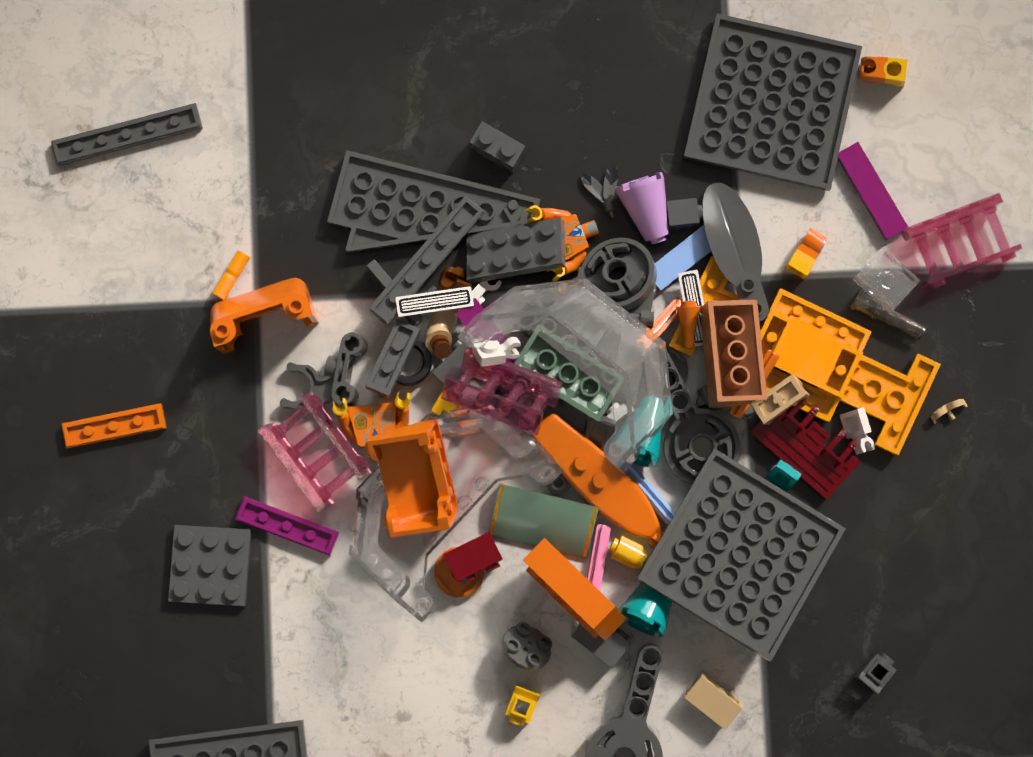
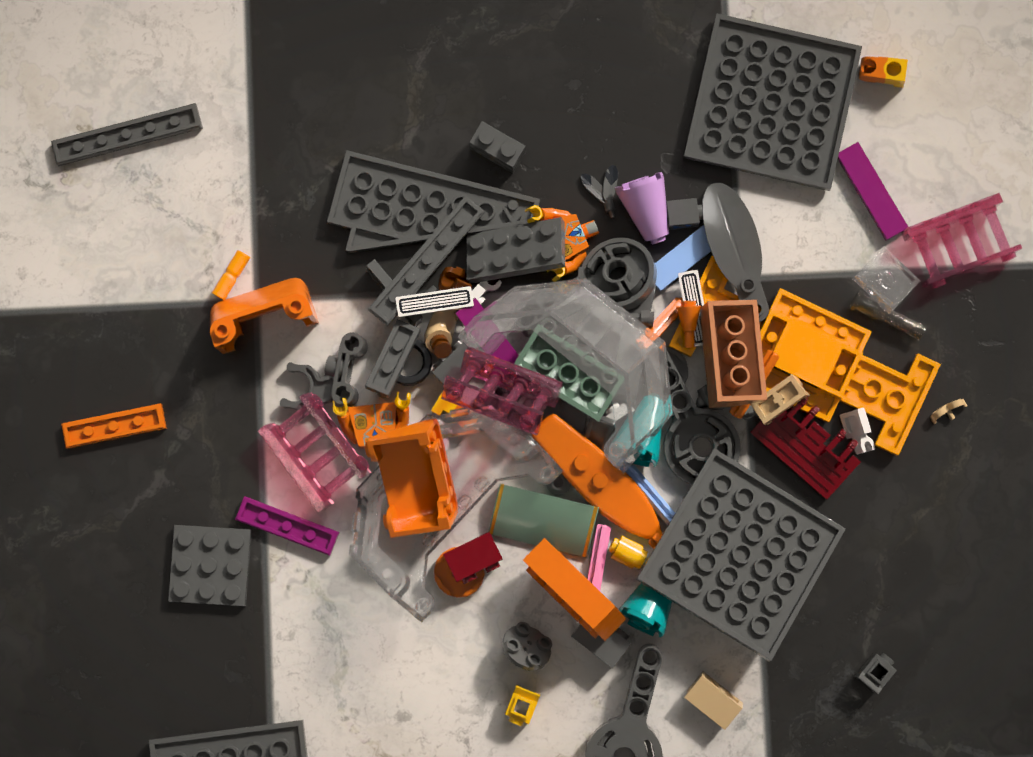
(495, 354): white plate -> none
(783, 476): teal plate -> none
(806, 254): leg -> none

